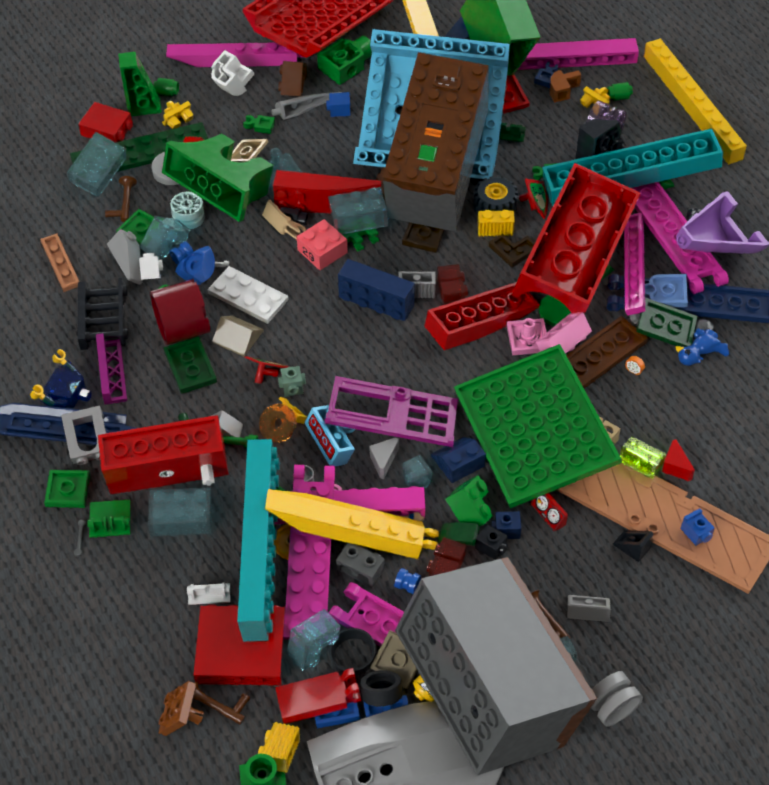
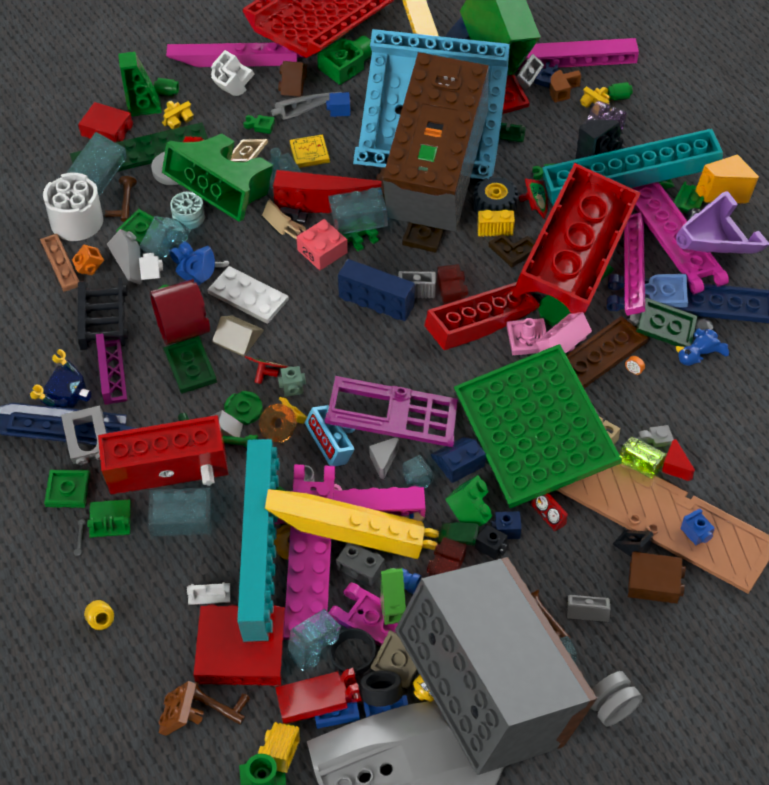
(73, 207): none -> white brick
(87, 260): none -> orange brick
(99, 615): none -> yellow head
(244, 413): none -> green tile
(309, 151): none -> yellow tile
(392, 595): none -> bright green slope
(529, 72): none -> light grey slope
(656, 577): none -> reddish brown brick
(657, 435): none -> light grey plate
(688, 198): none -> green plate
(694, 99): yellow brick -> none
(727, 175): none -> light orange slope

